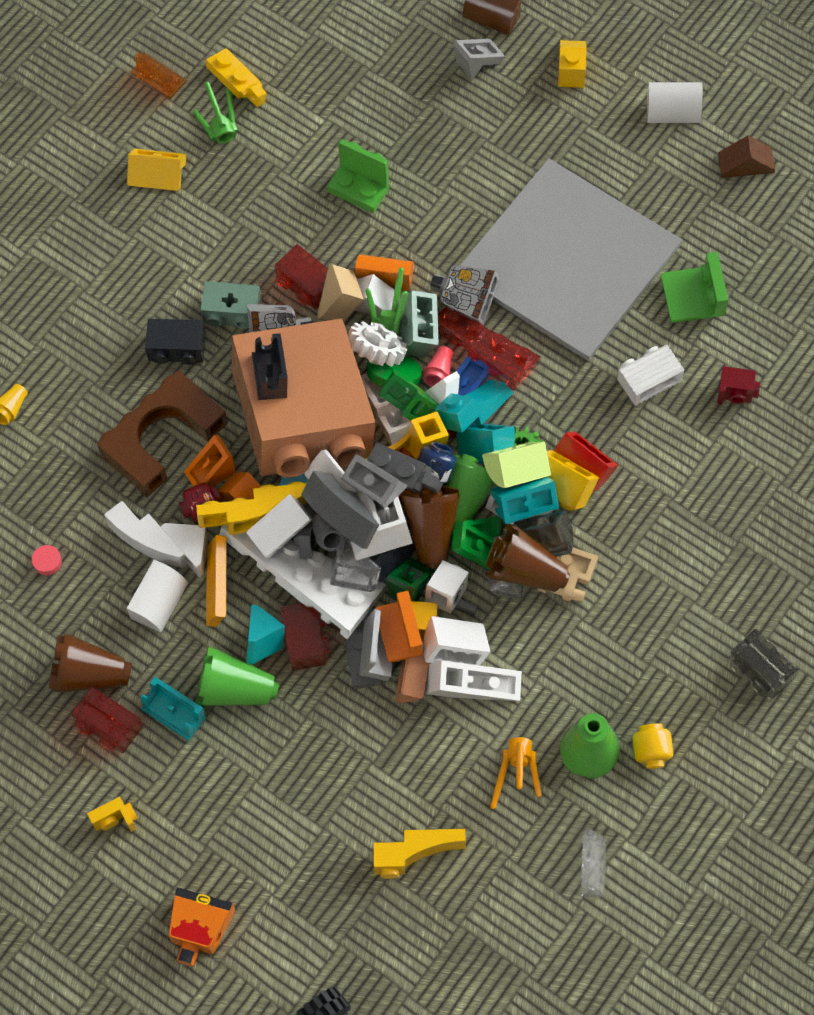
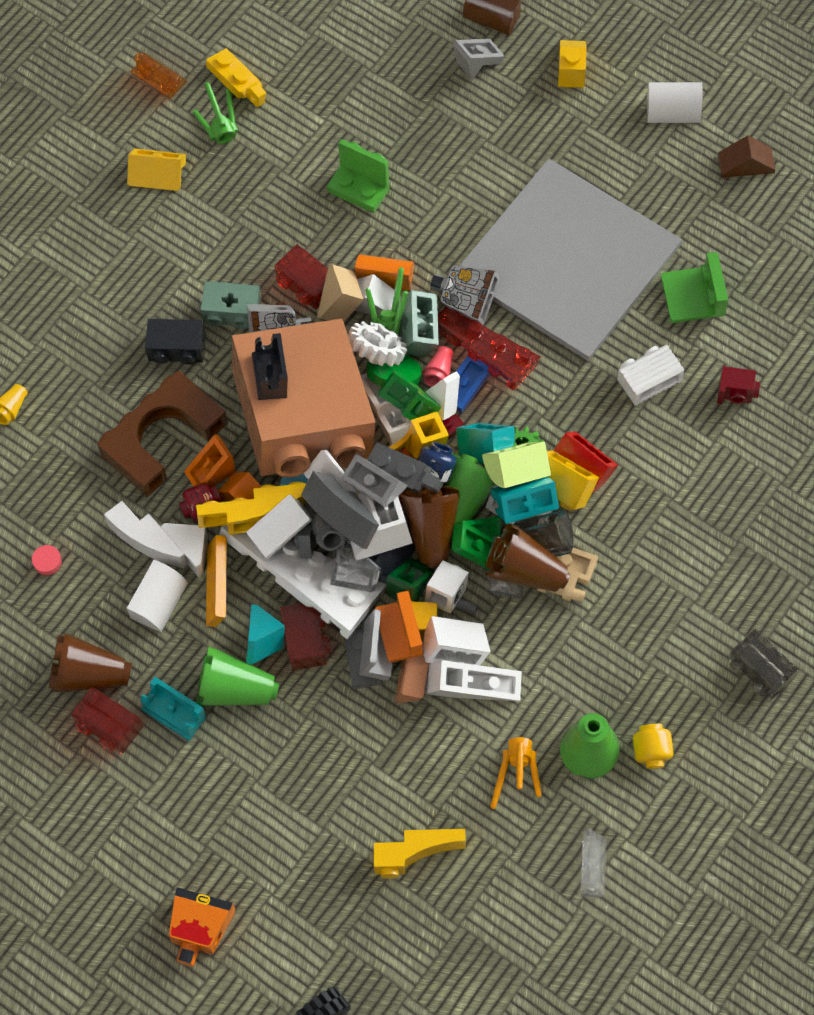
(107, 815): yellow bracket -> none
(476, 407): teal slope -> none

